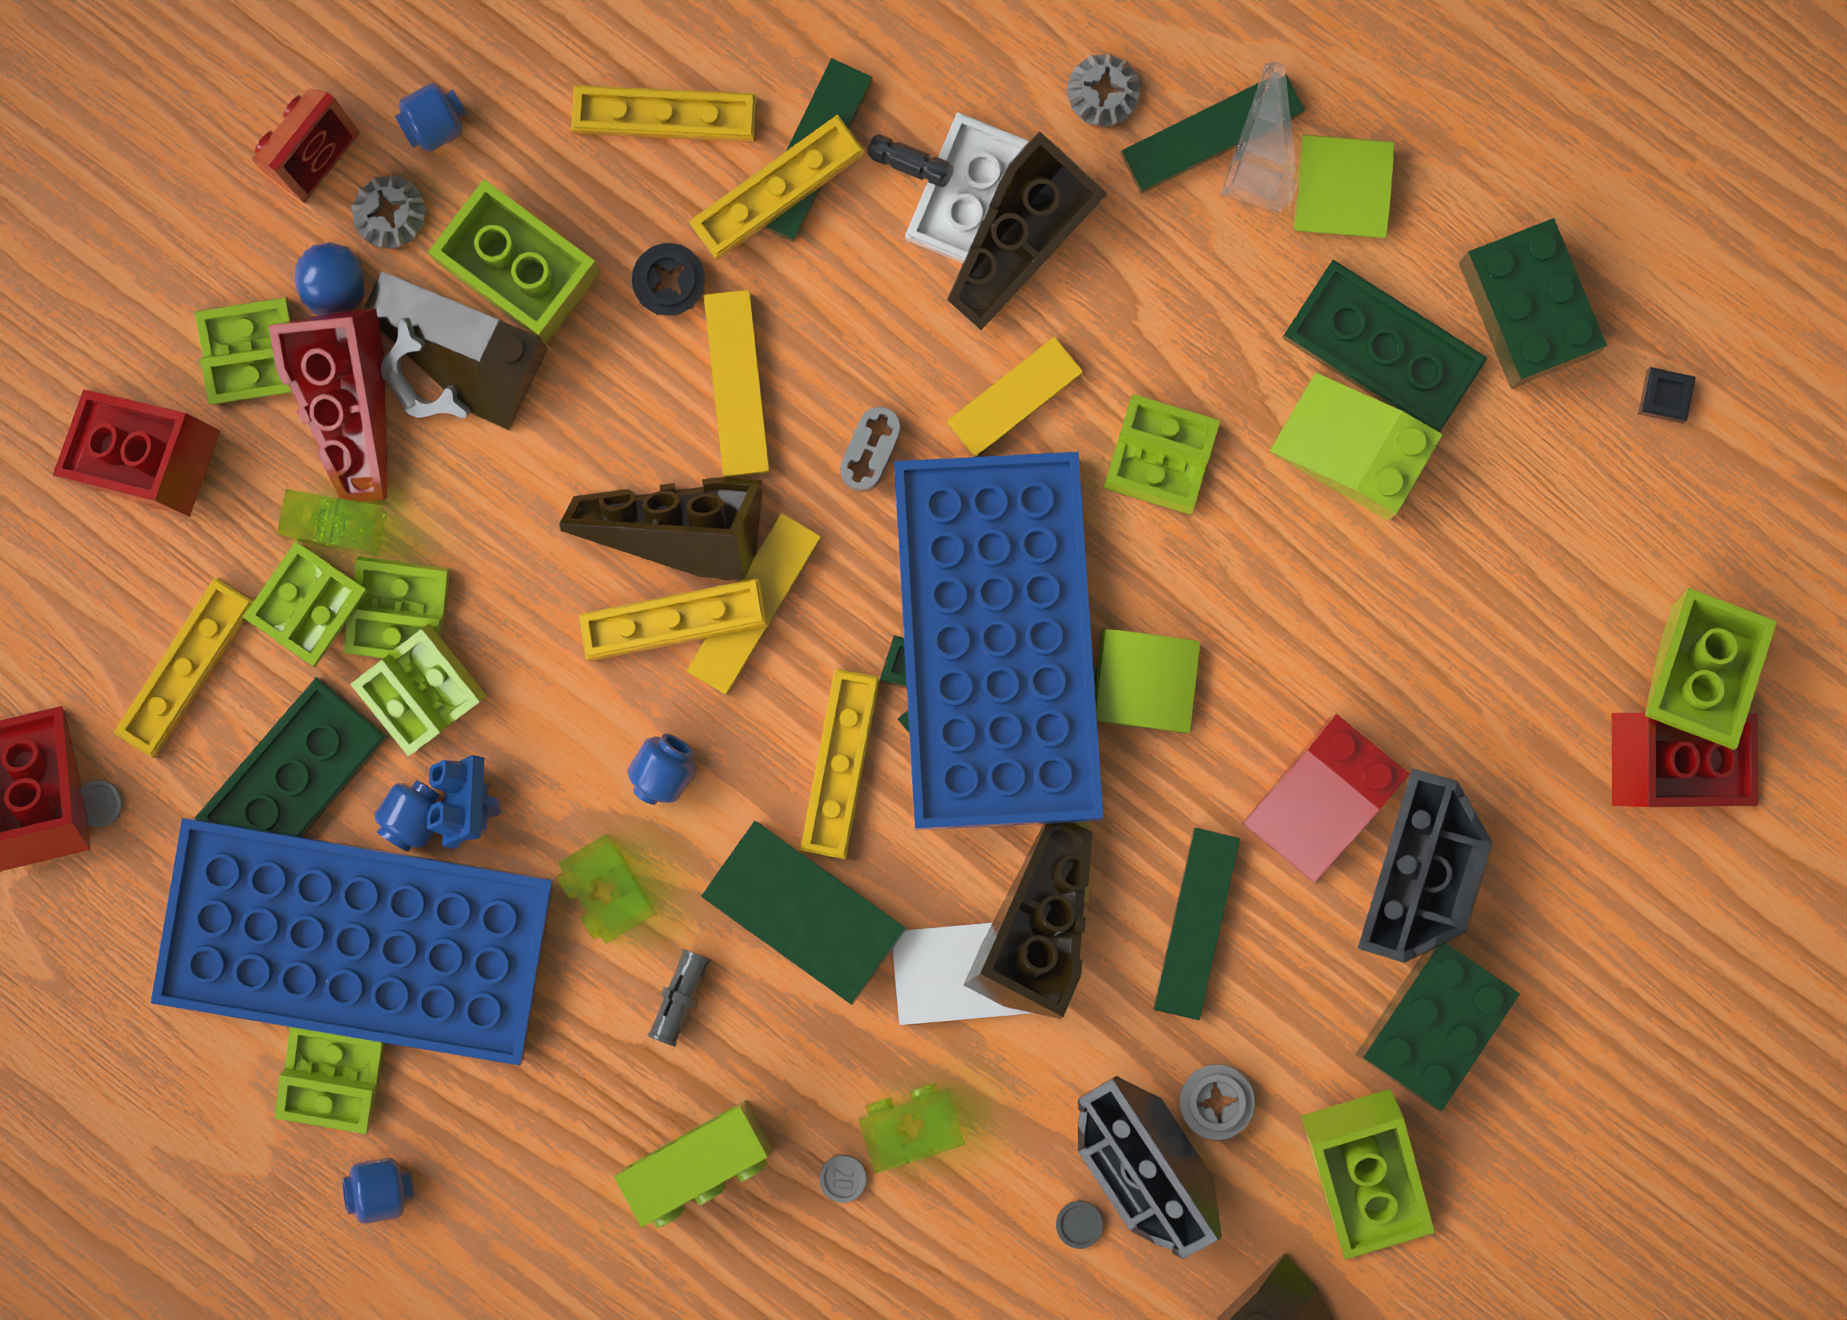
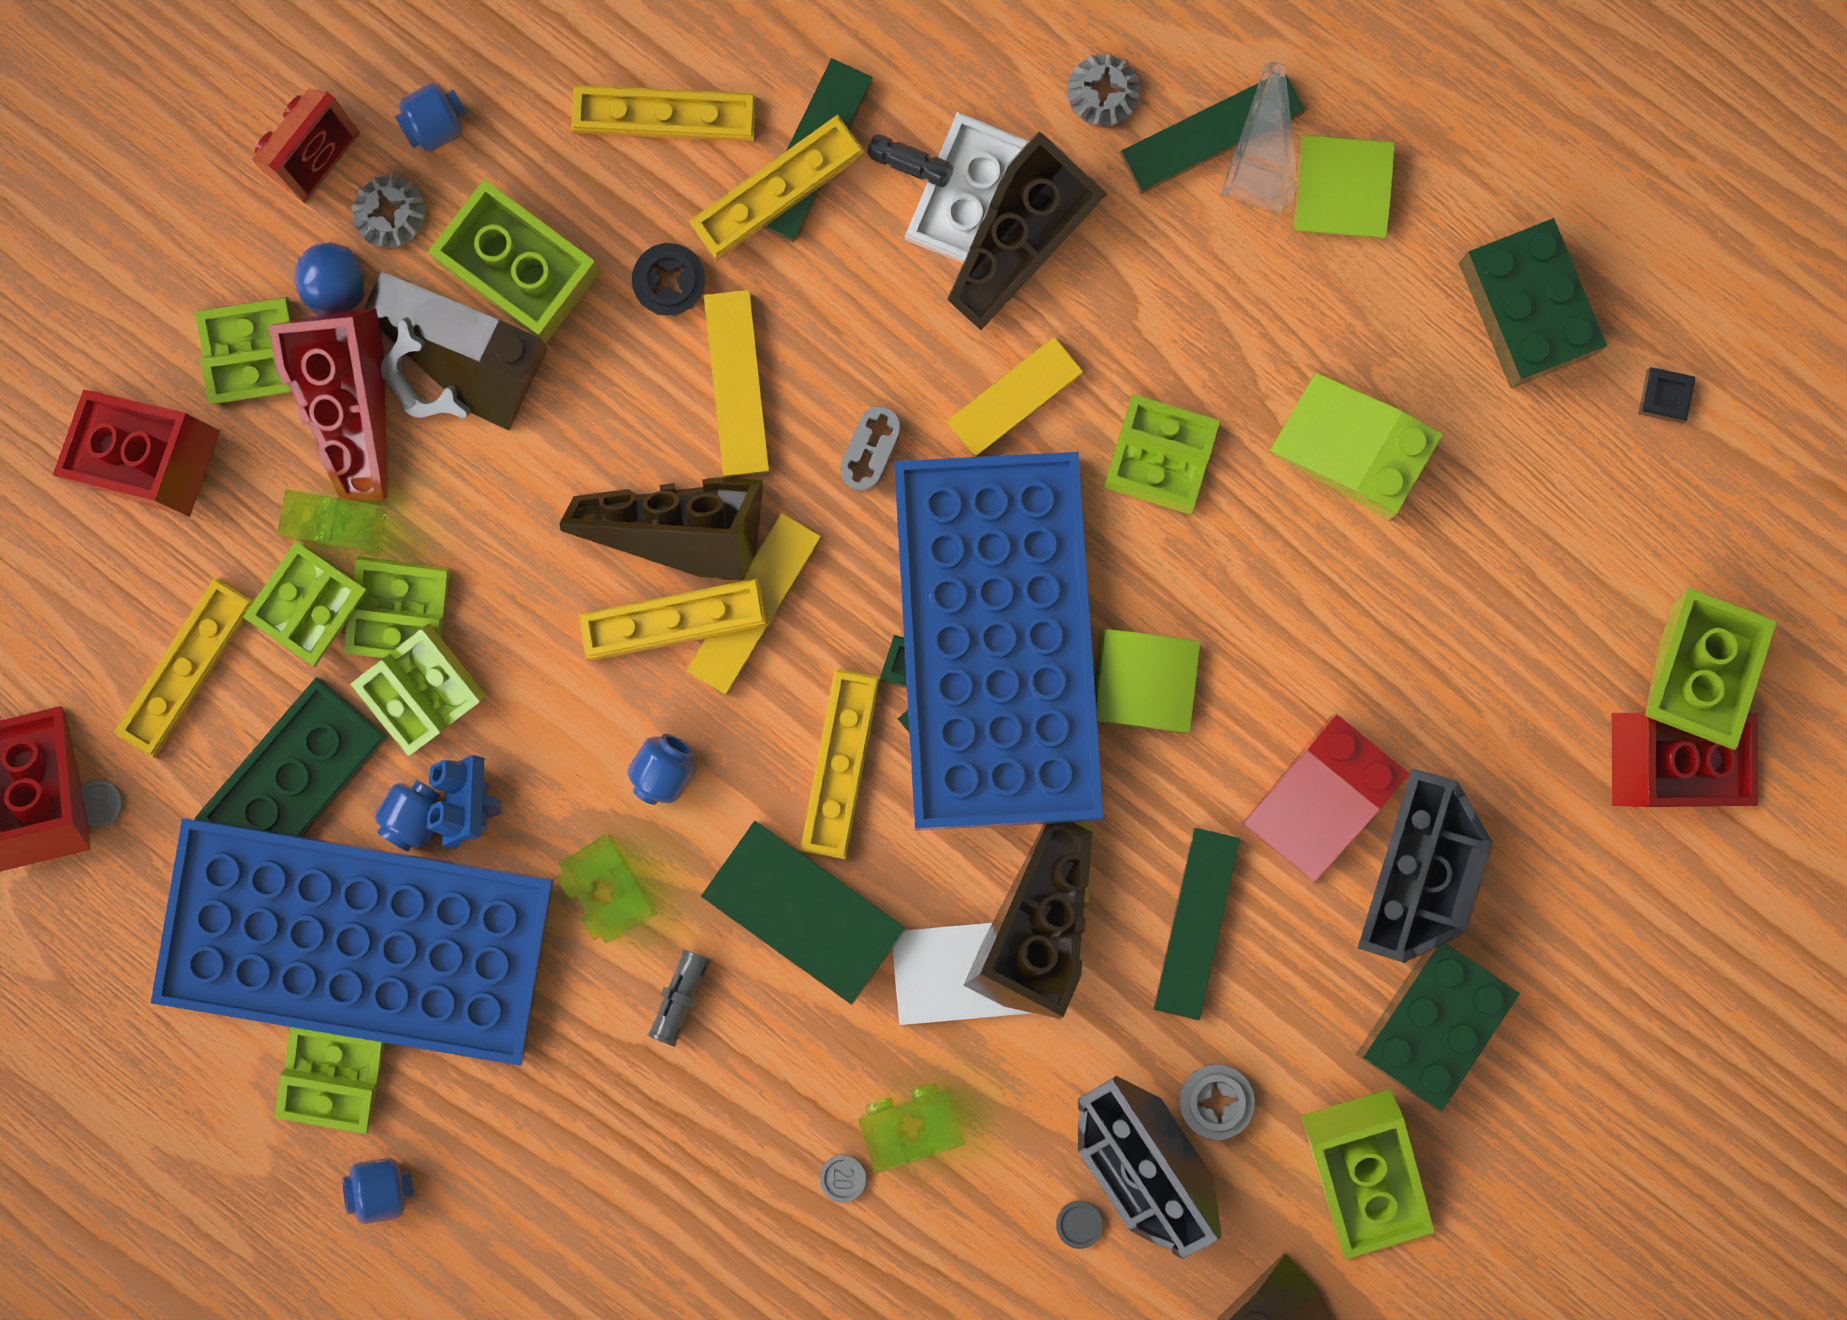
(694, 1166): lime brick -> none
(1384, 347): dark green tile -> none

